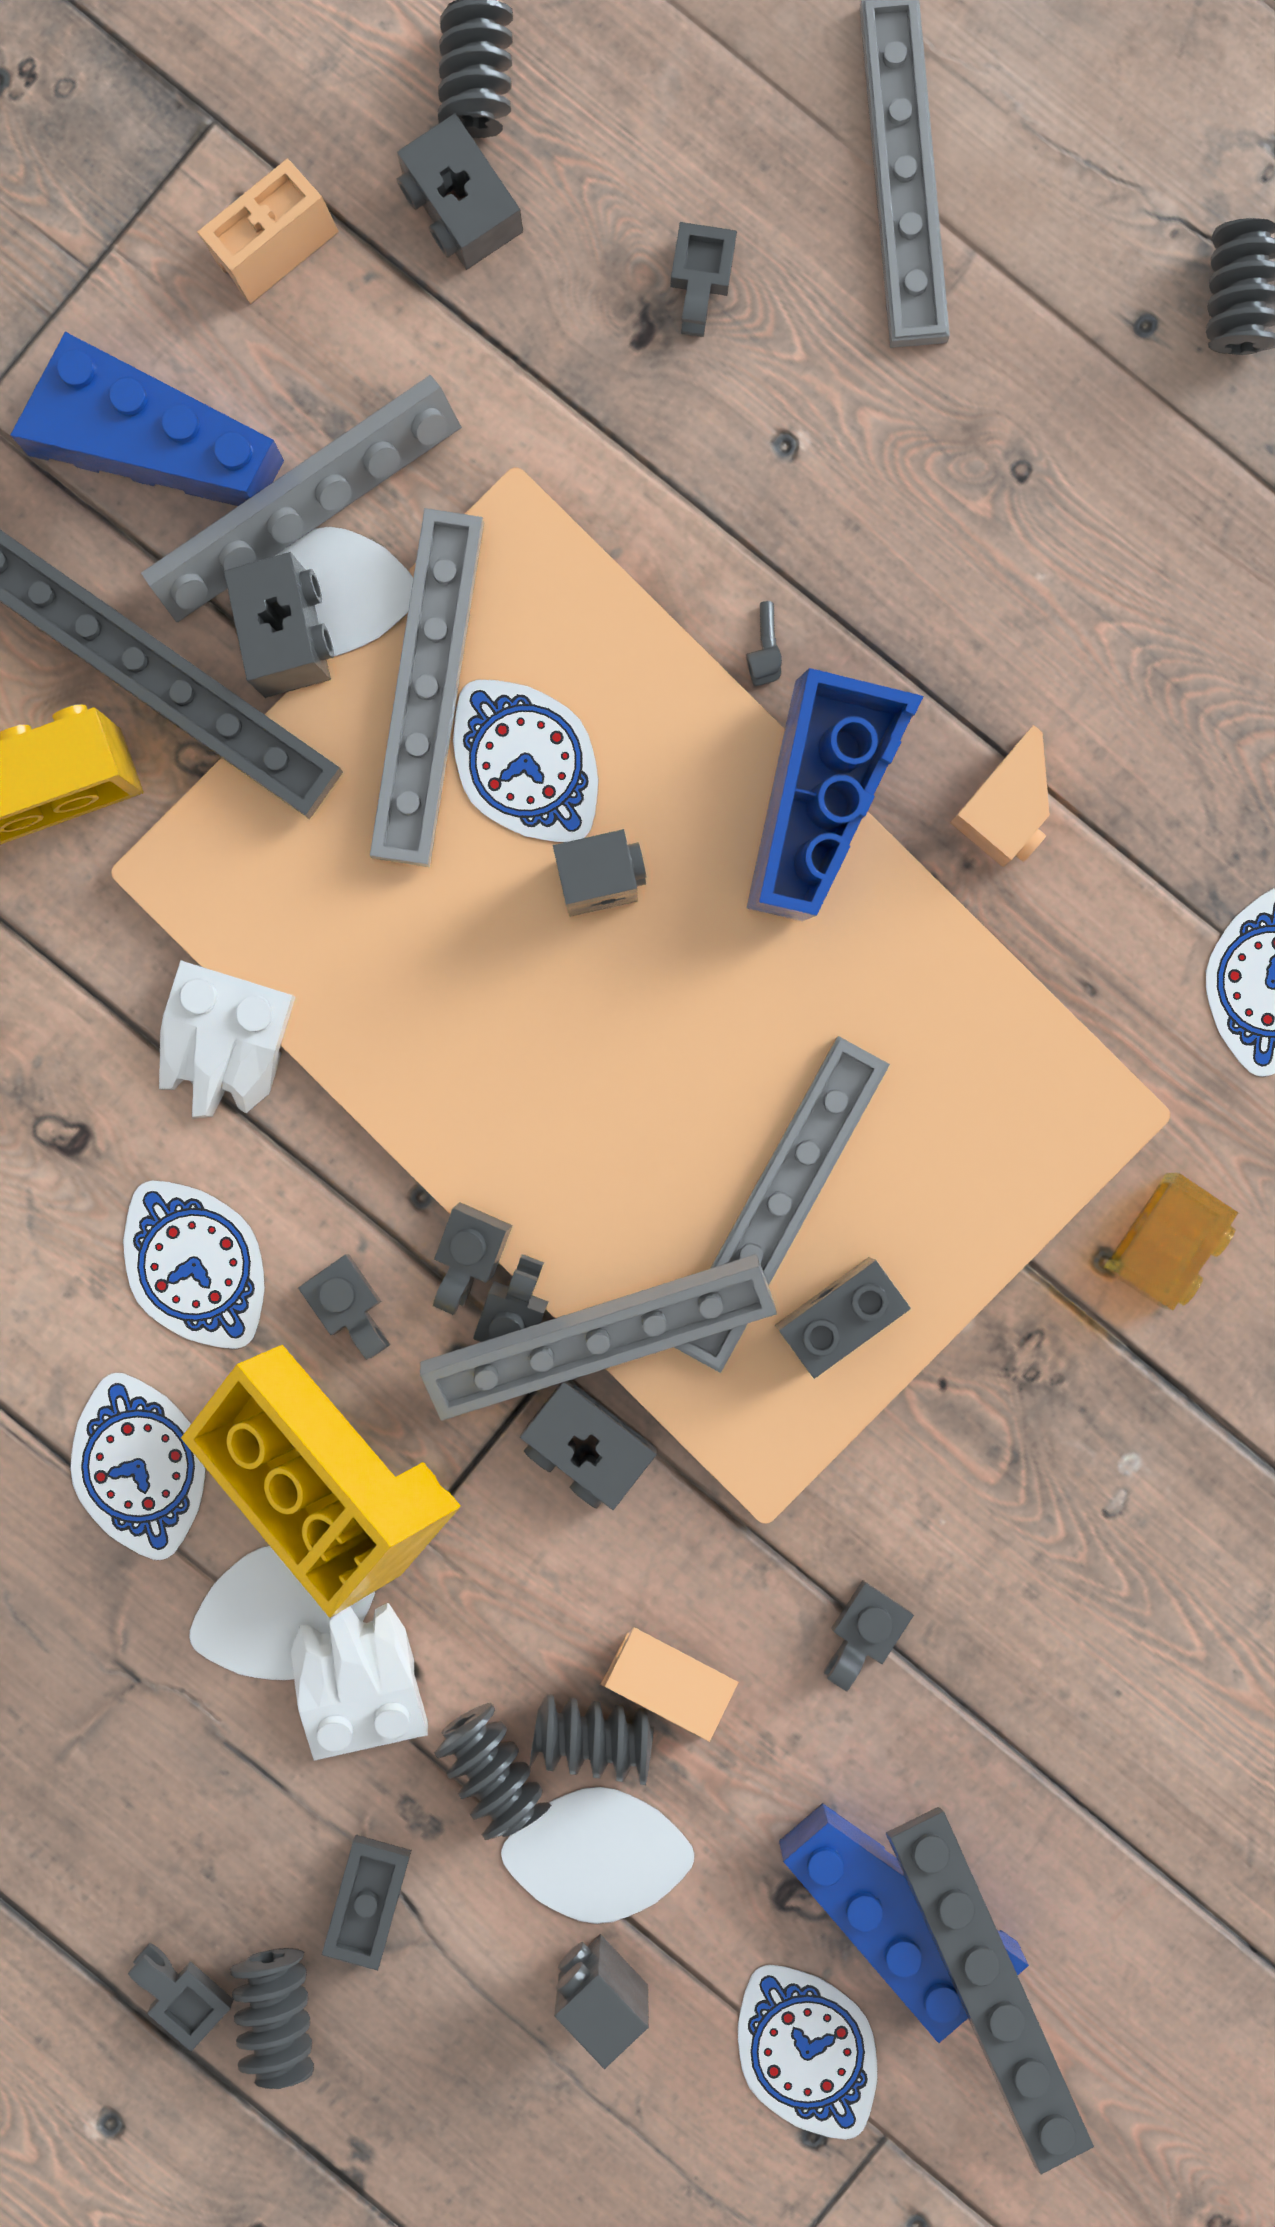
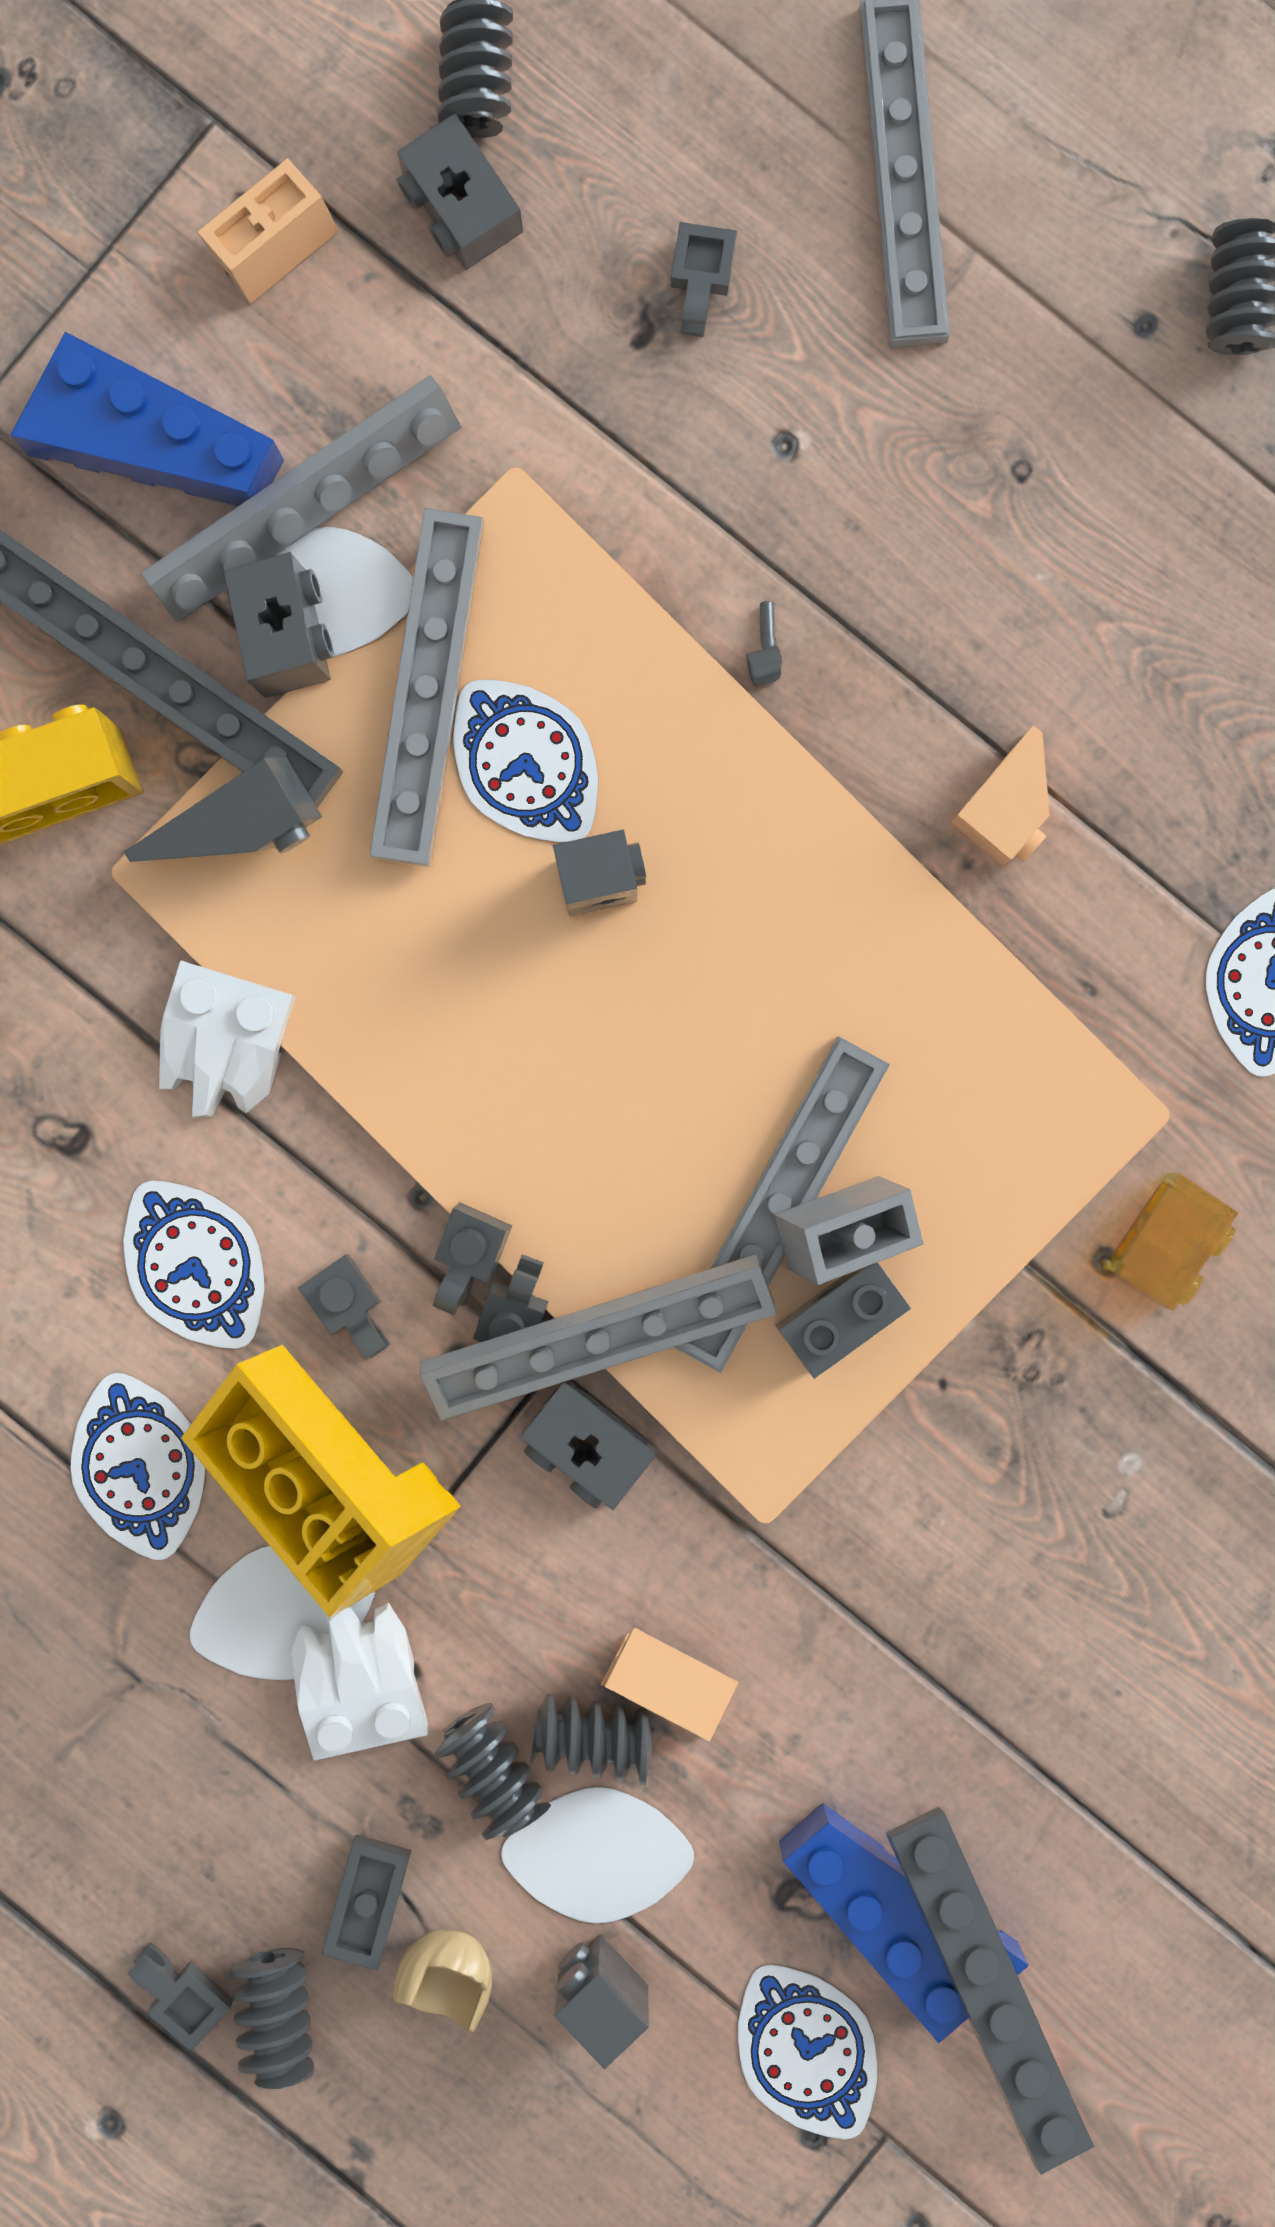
(248, 814): none -> dark grey slope
(445, 1976): none -> tan hair
(825, 780): blue wedge -> none
(849, 1229): none -> light grey brick
(870, 1627): dark grey plate -> none

